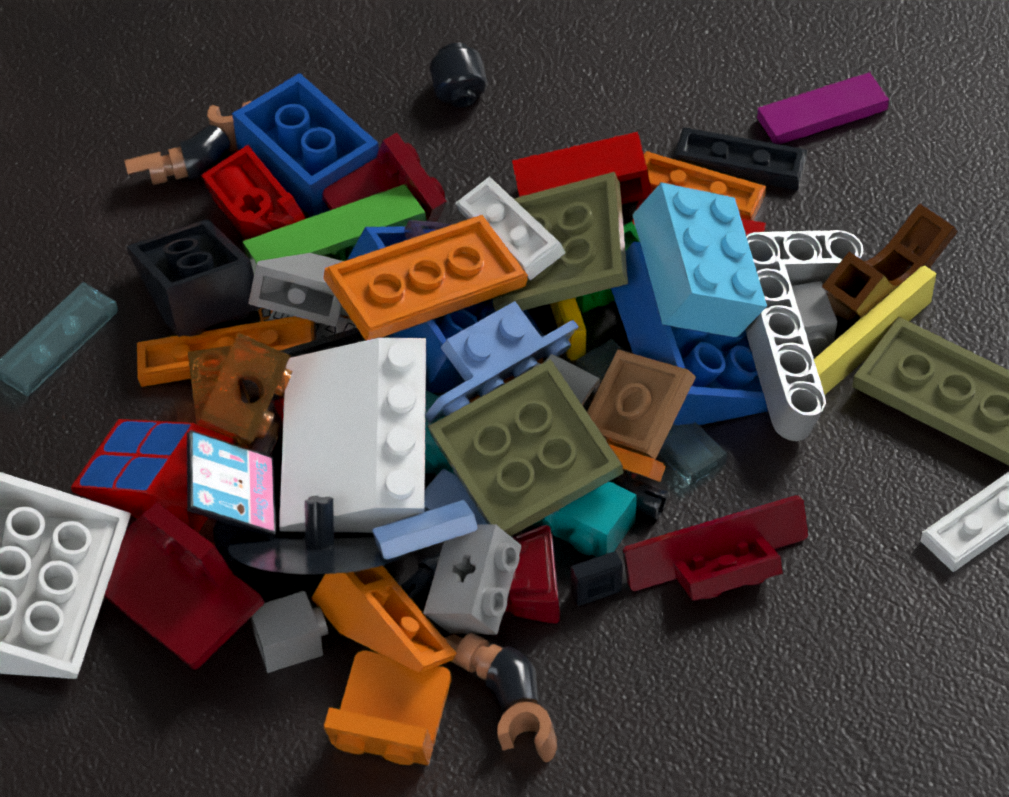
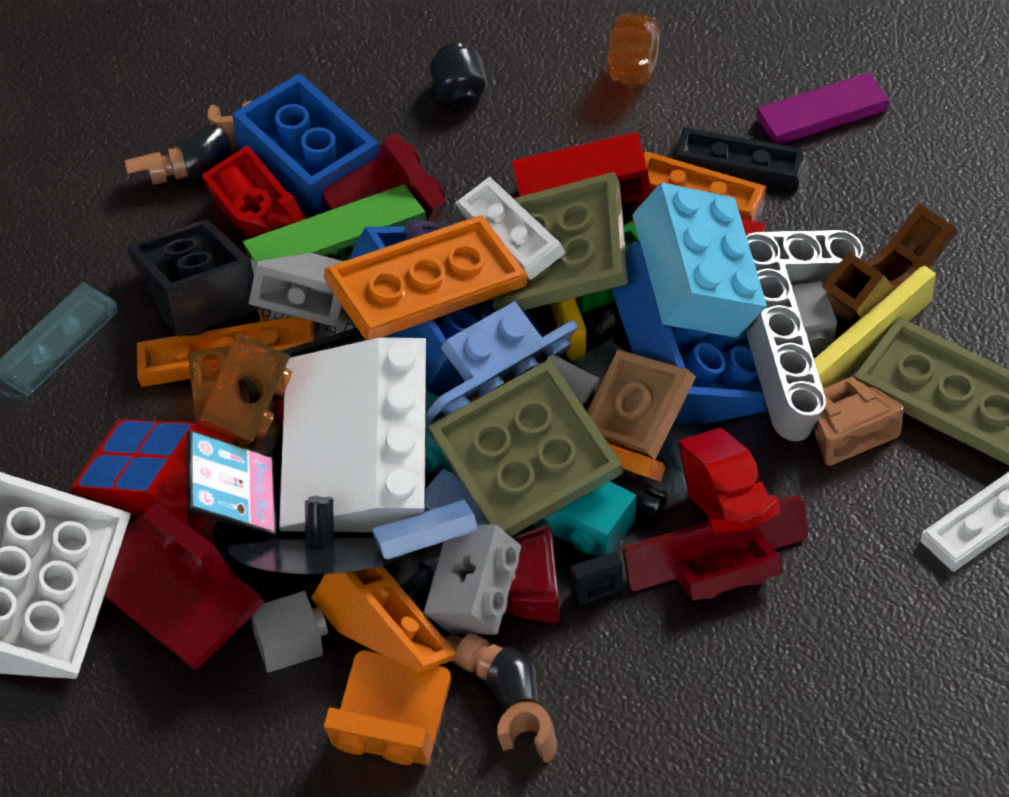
(633, 49): none -> clear orange gear
(725, 482): none -> red piece
(855, 420): none -> nougat piece

